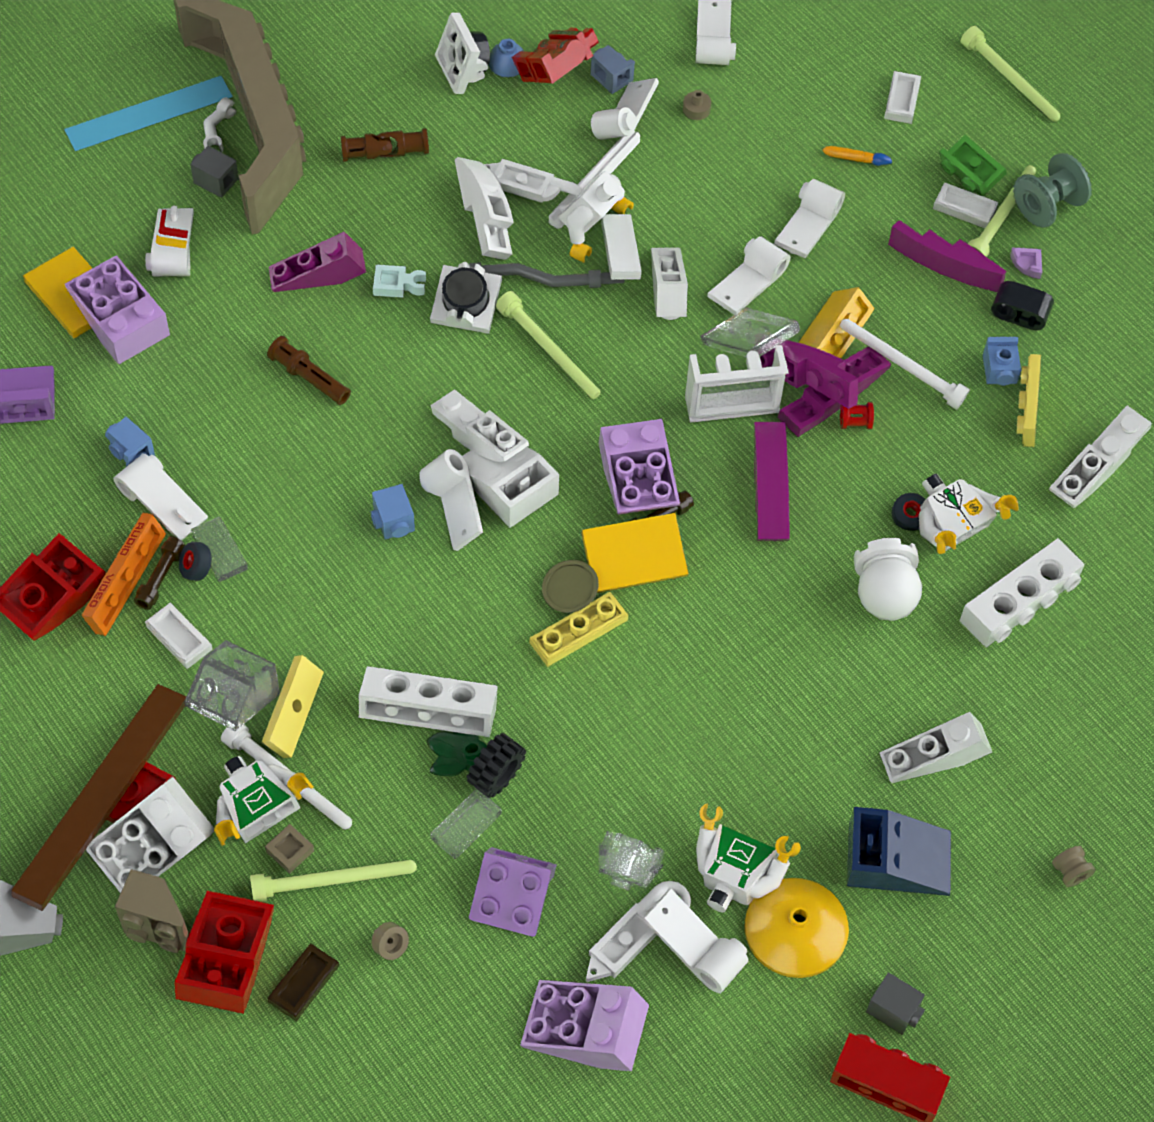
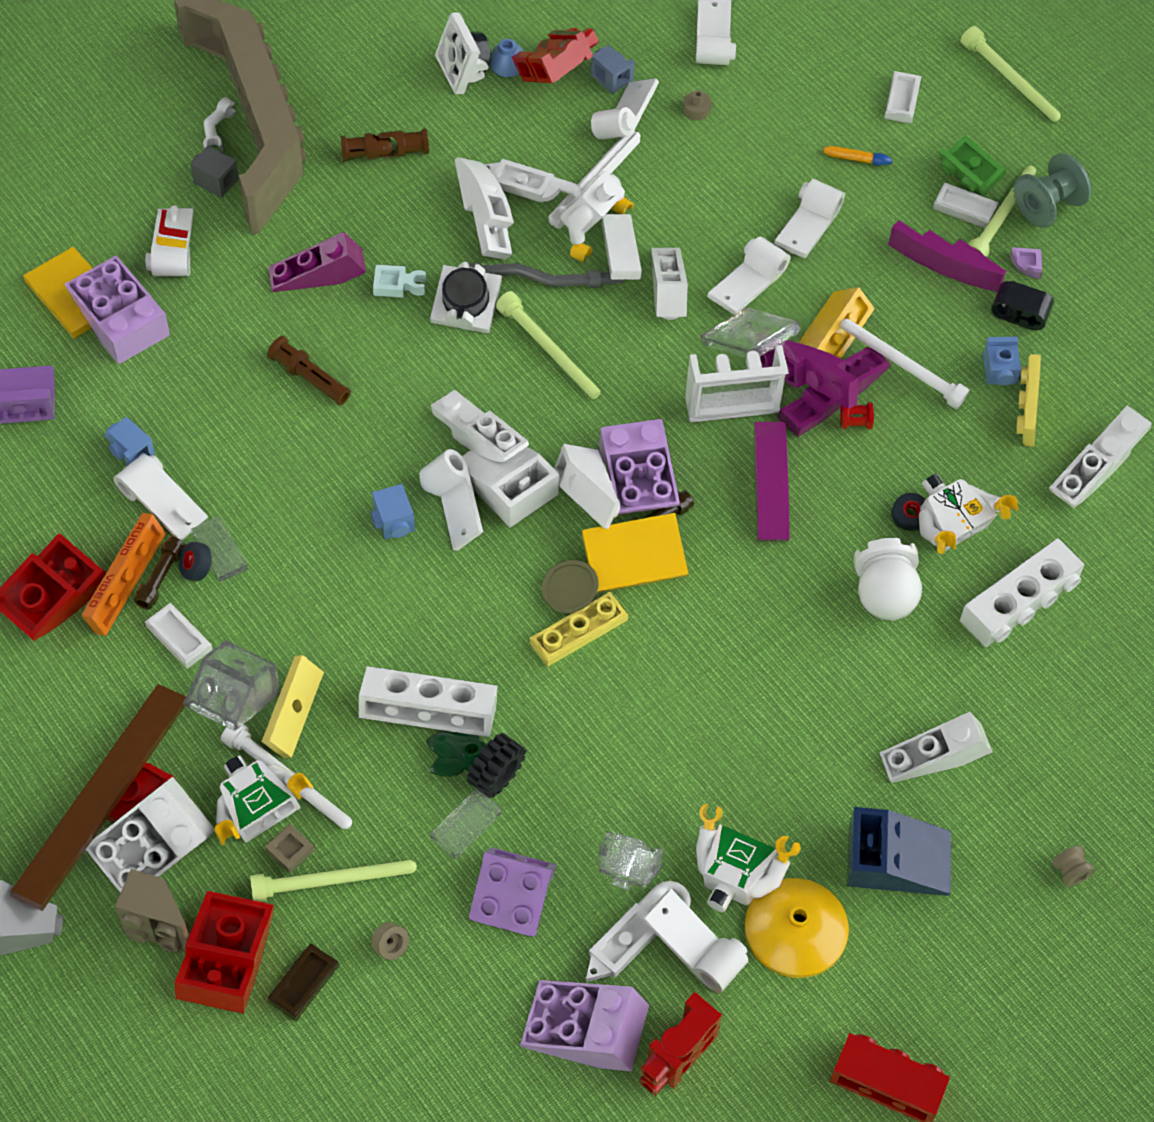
(147, 113): medium azure sticker -> none
(587, 482): none -> white slope
(680, 1045): none -> red hips
(896, 1004): dark grey brick -> none

